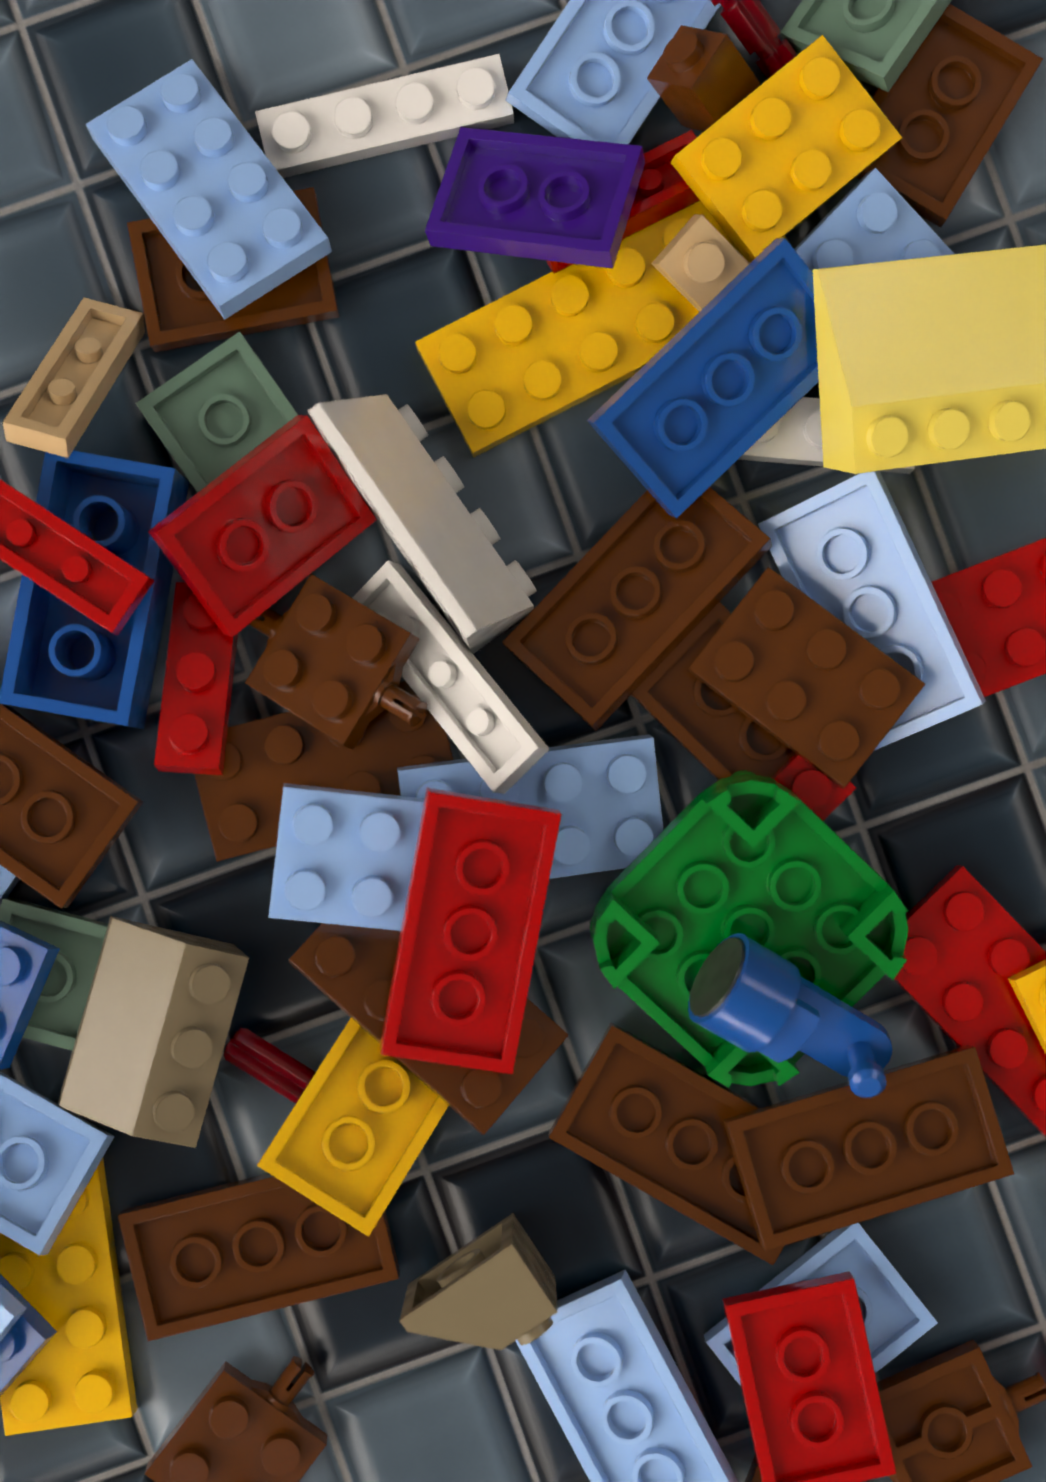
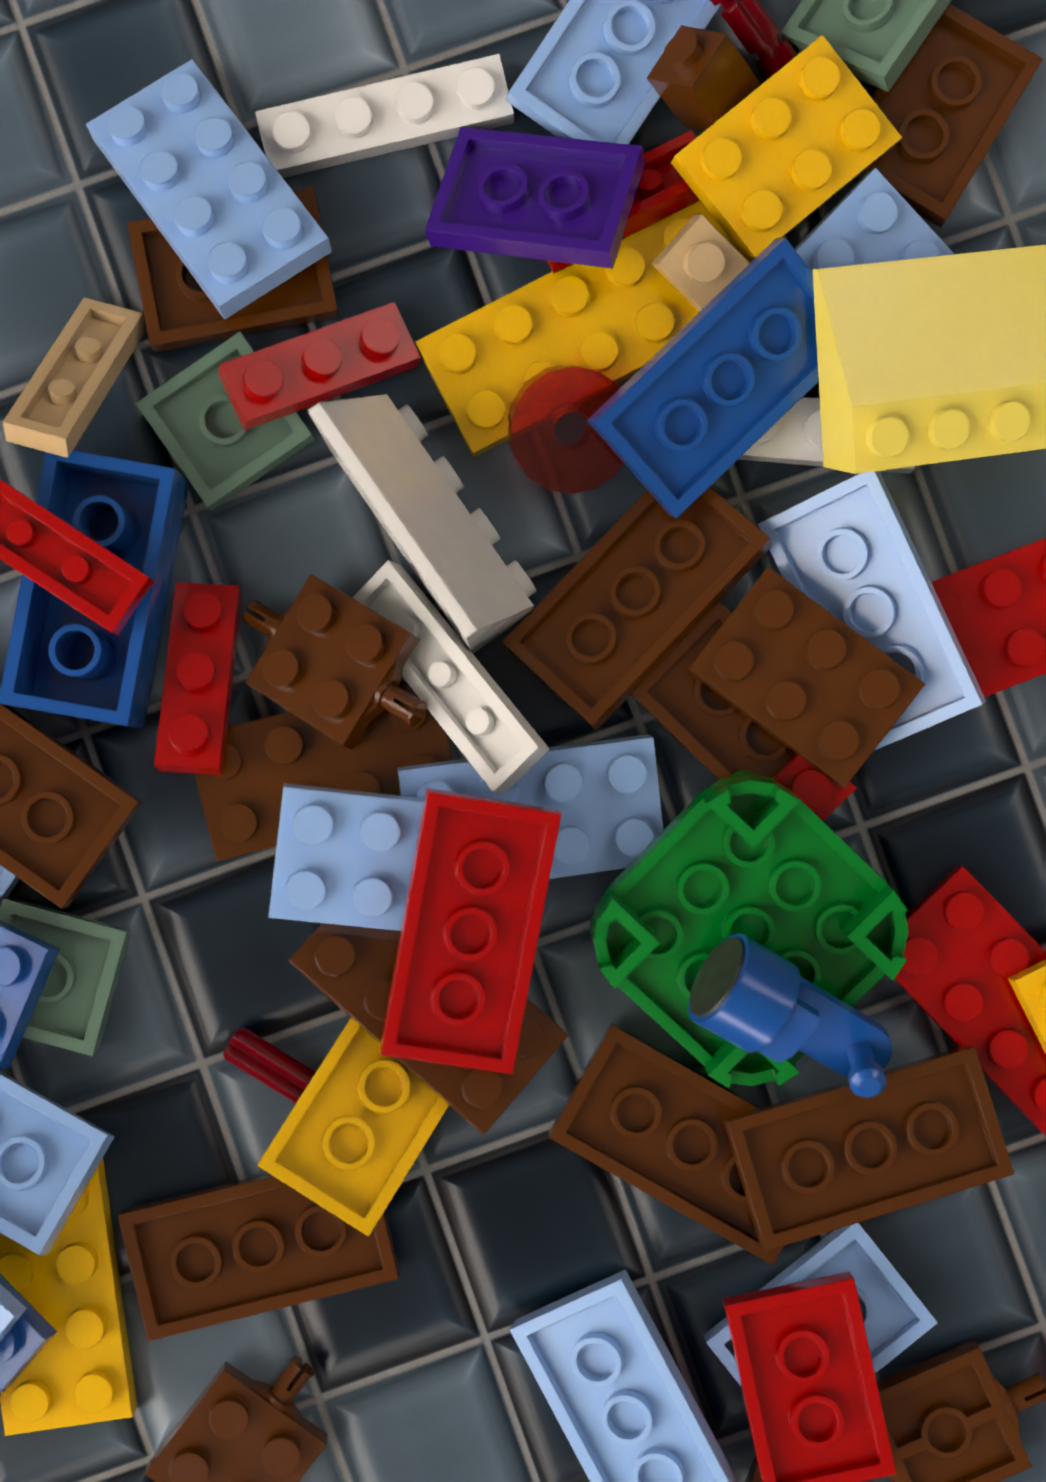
(153, 1031): dark tan slope -> none
(263, 525): red plate -> none
(318, 366): none -> red plate
(485, 1292): dark tan slope -> none
(533, 422): none -> clear red tile

